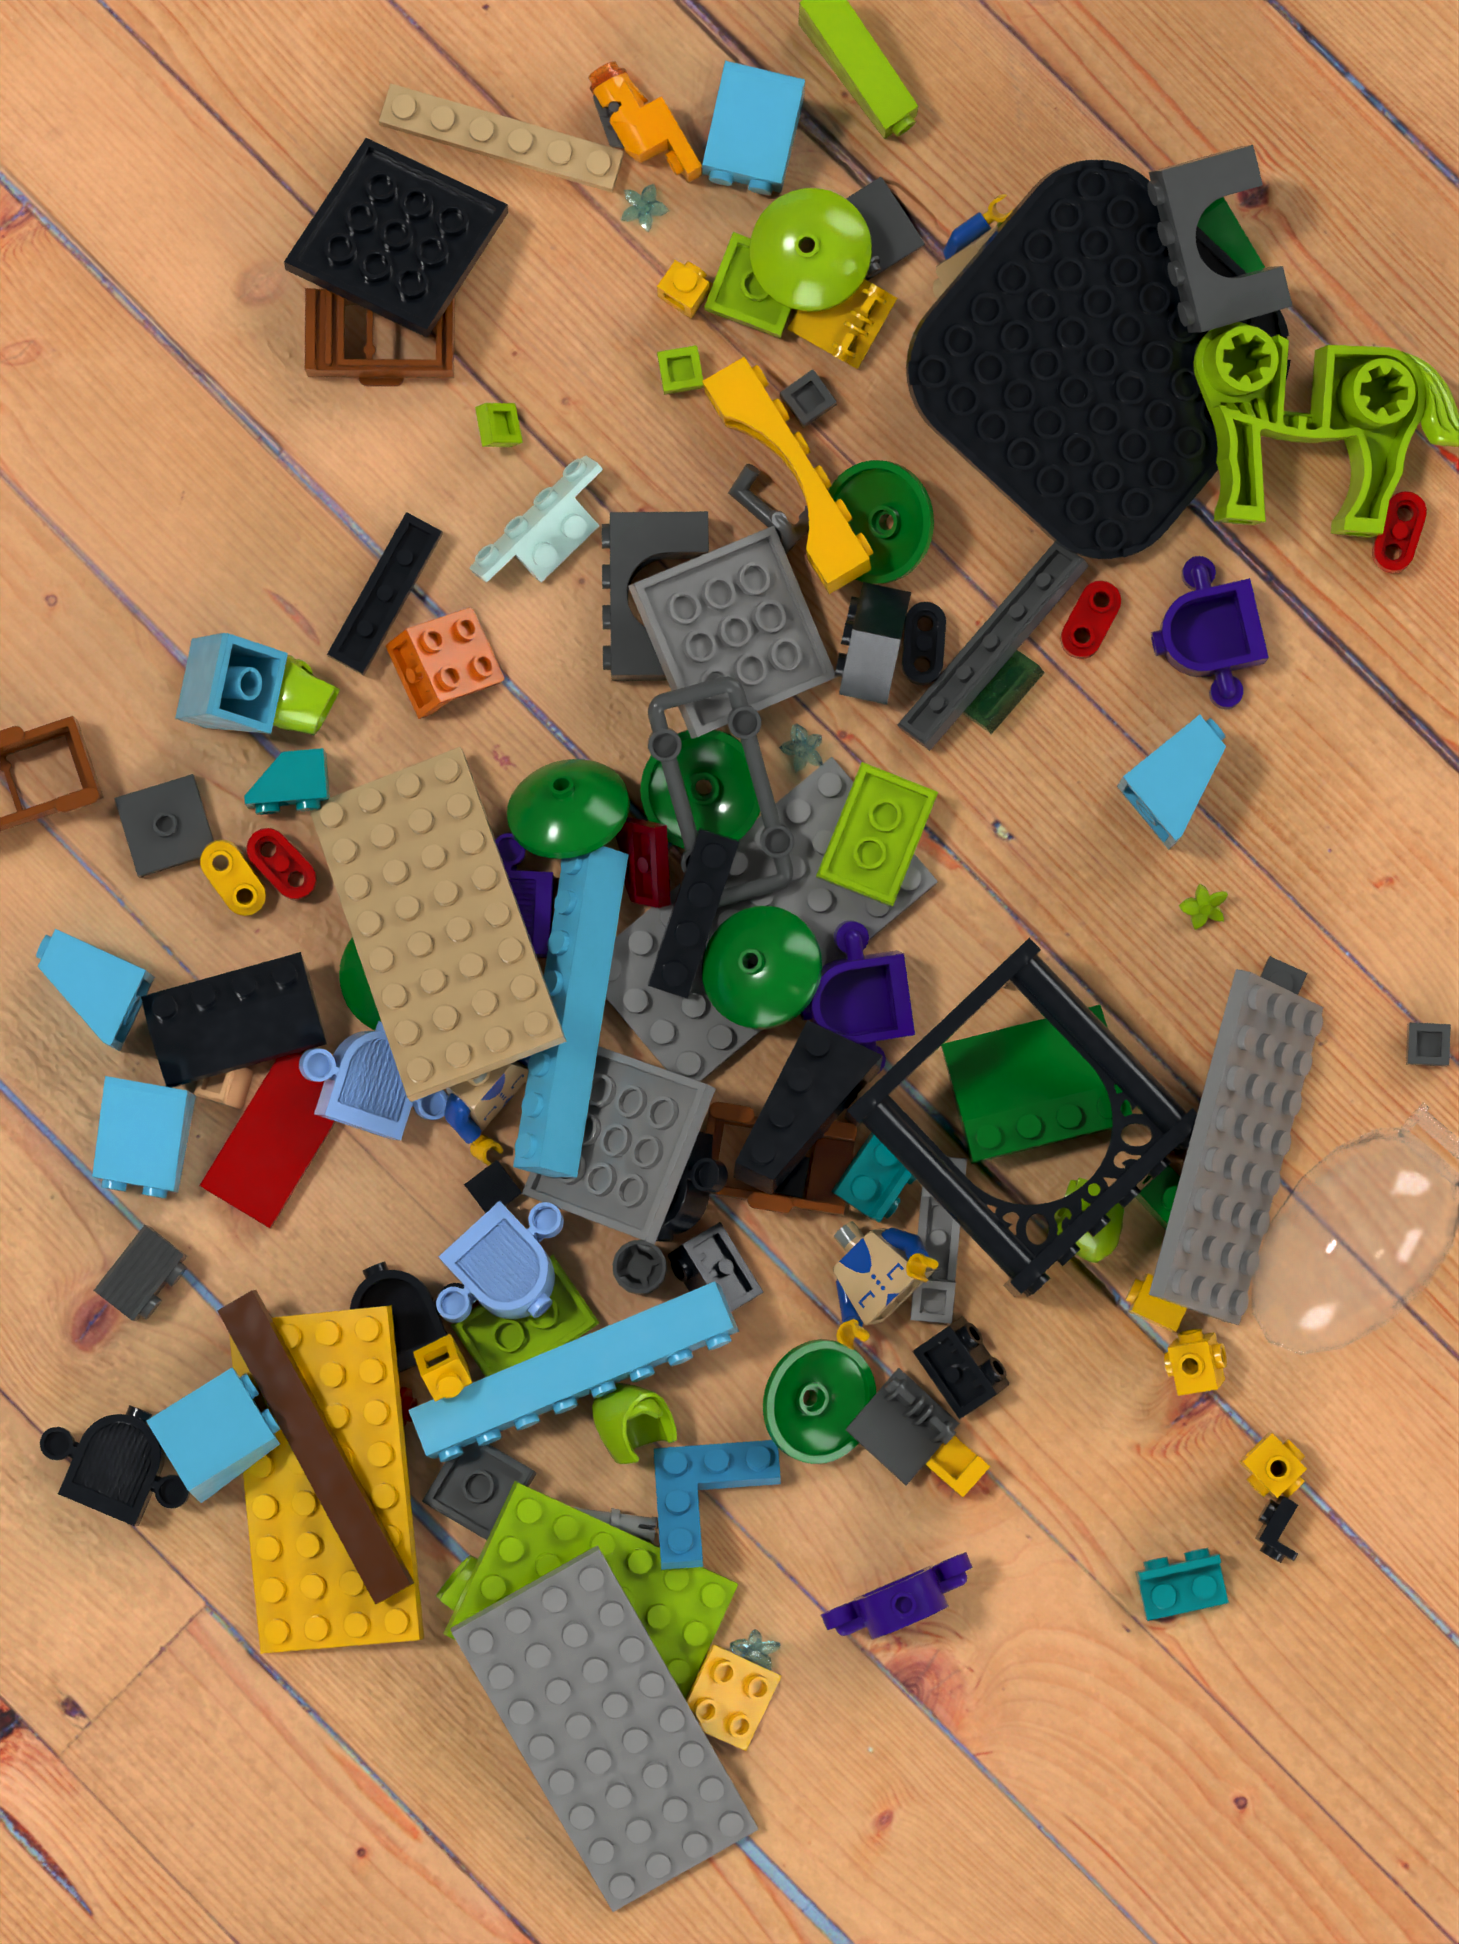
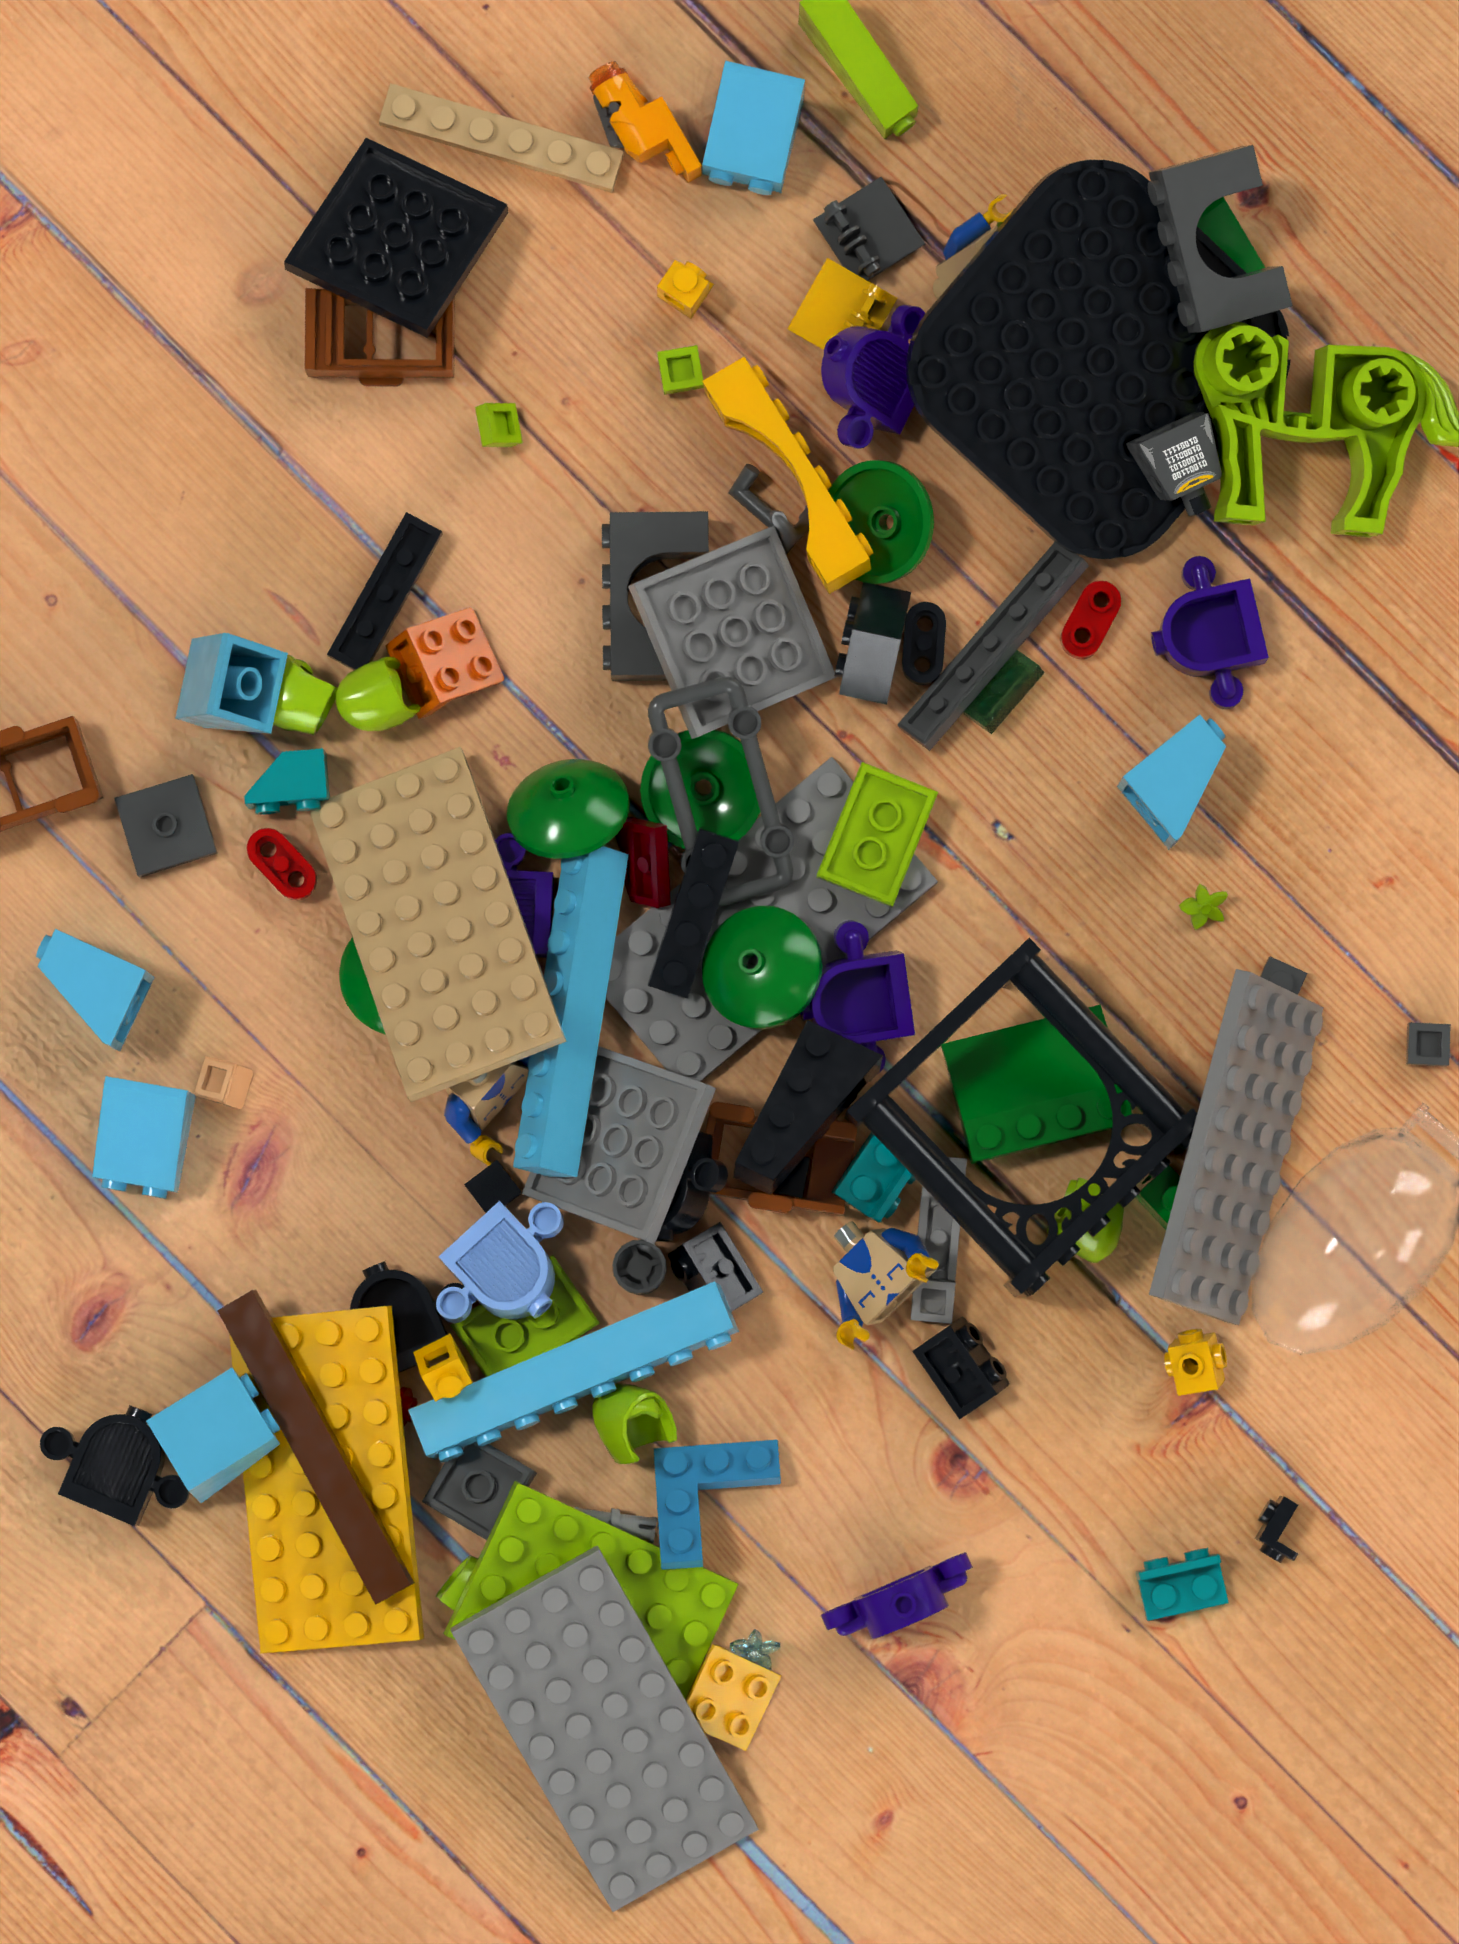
(141, 1274): dark grey brick -> none
(233, 878): yellow plate -> none
(234, 1020): black slope -> none
(270, 1144): red tile -> none
(365, 1086): light blue piece -> none
(373, 697): none -> lime piece
(547, 530): light aqua bracket -> none
(643, 207): clear light blue plant -> none
(740, 296): lime plate -> none
(802, 747): clear light blue plant -> none
(808, 398): dark grey plate -> none
(826, 273): lime dish -> none
(838, 1389): green dish -> none
(867, 376): none -> dark purple piece
(902, 1426): dark grey hinge -> none
(957, 1466): yellow panel -> none
(1152, 1308): yellow brick -> none
(1180, 460): none -> dark grey torso
(1259, 1461): yellow brick -> none
(1399, 533): red plate -> none

